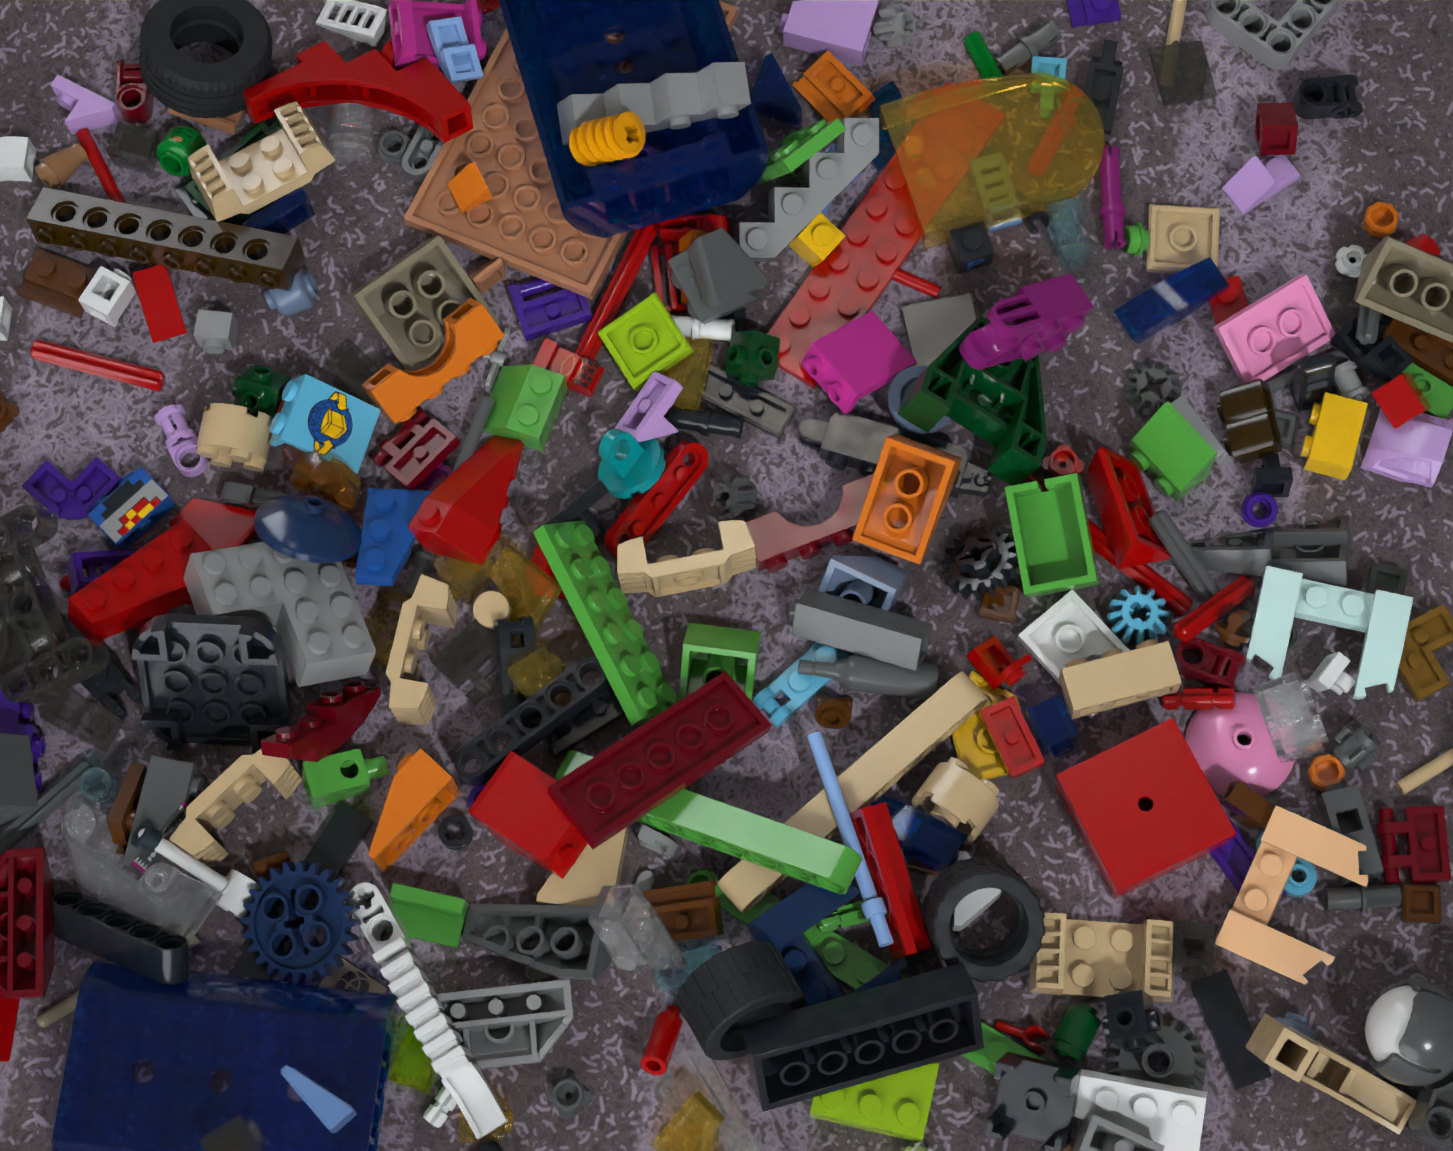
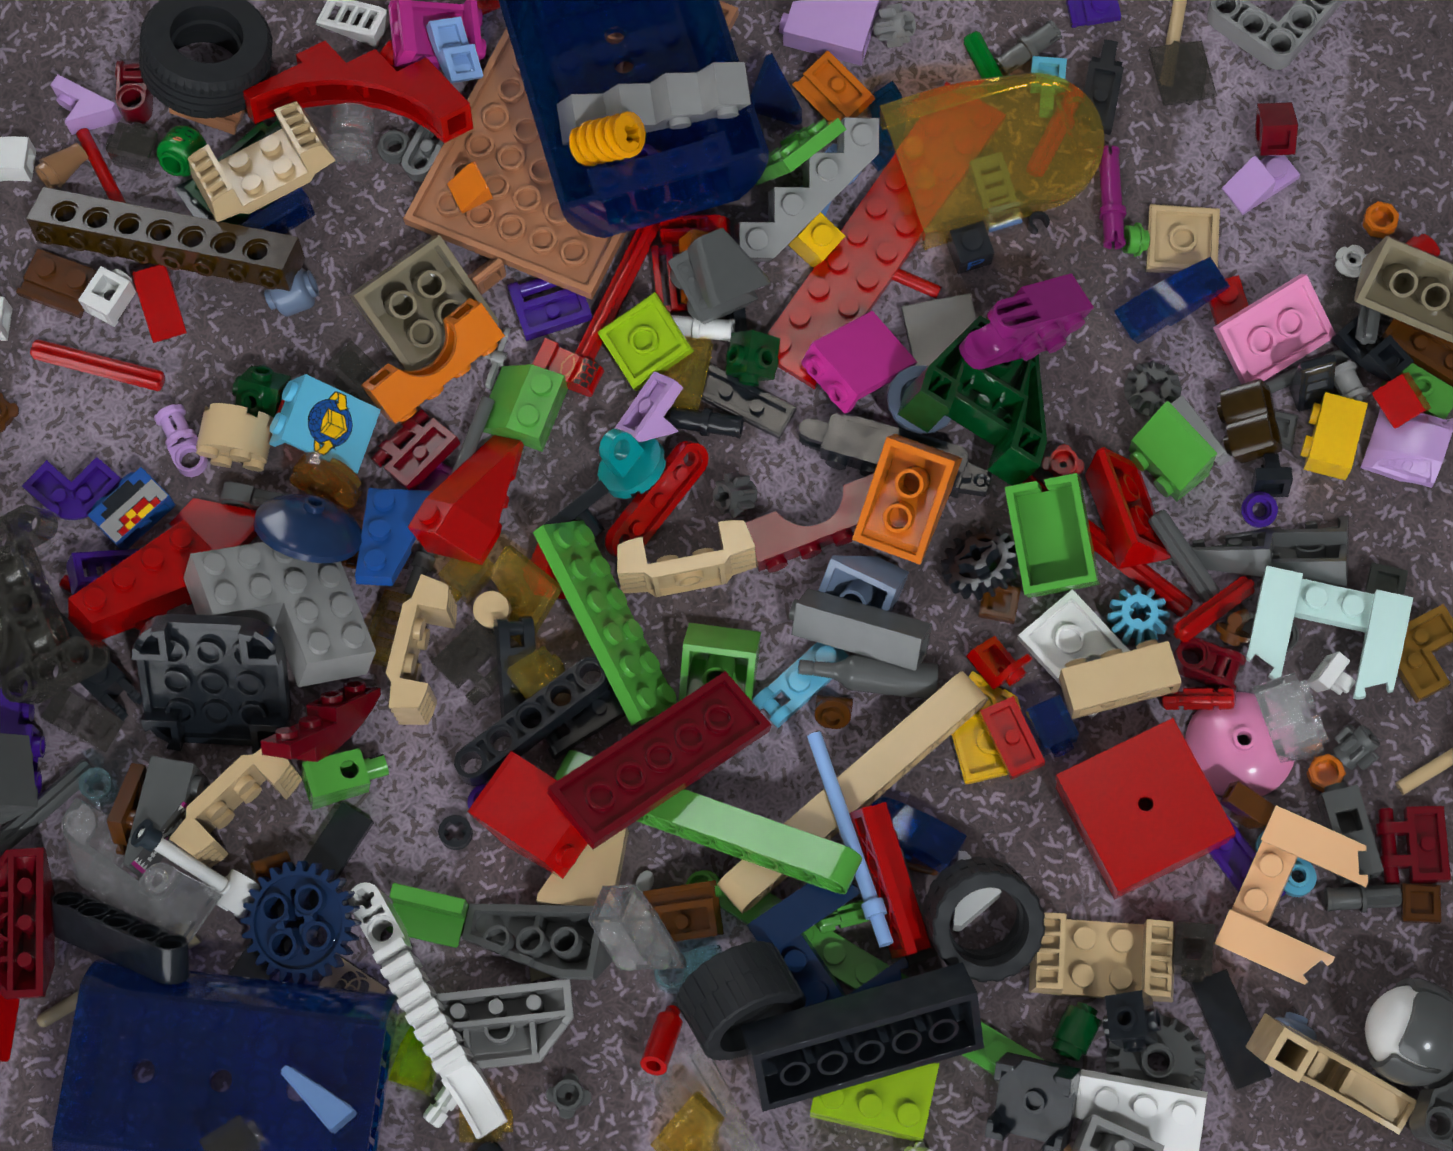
(216, 331): light grey plate -> none
(413, 803): orange slope -> none
(651, 839): light grey tile -> none
(958, 798): tan brick -> none
(1027, 1035): red hand -> none
(1069, 241): clear light blue leg -> none
(1334, 97): black piece -> none

